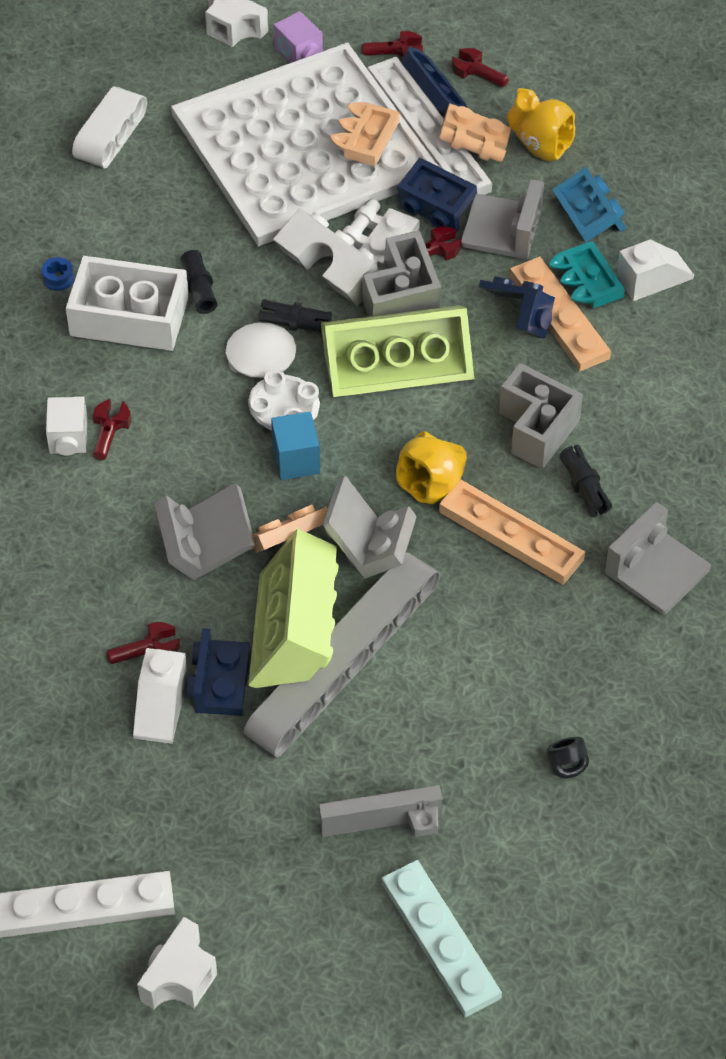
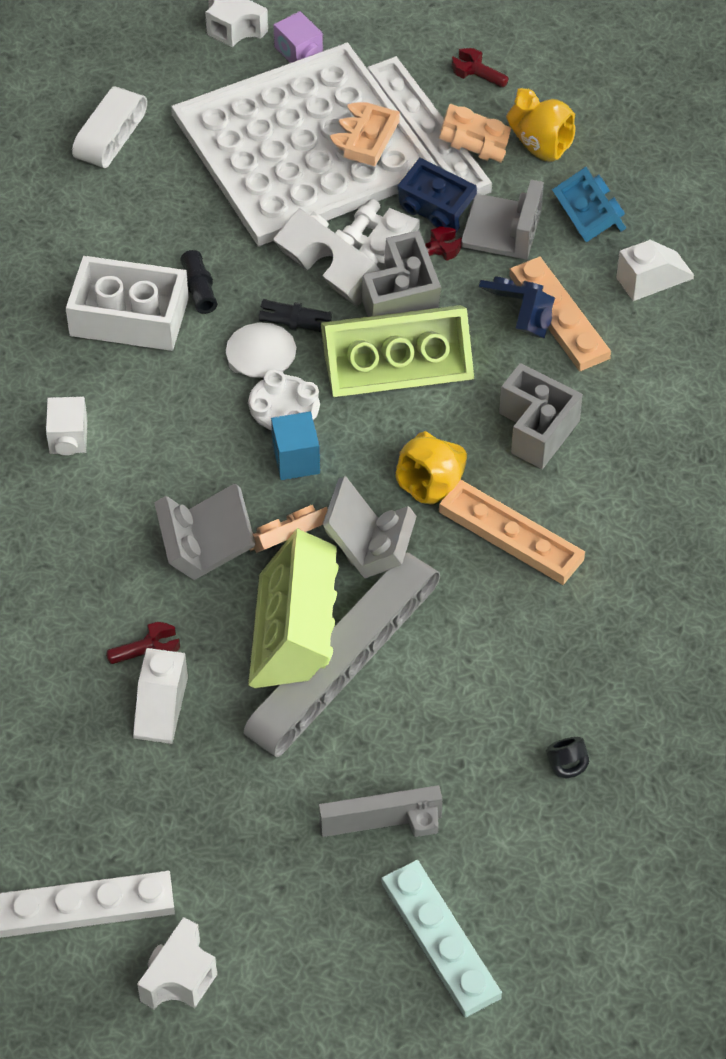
(60, 265): blue bush -> none
(108, 426): dark red bar -> none
(219, 675): dark blue bracket -> none
(399, 47): dark red bar -> none
(431, 80): dark blue plate -> none
(585, 480): black pin -> none
(590, 273): teal plate -> none
(653, 562): light grey bracket -> none

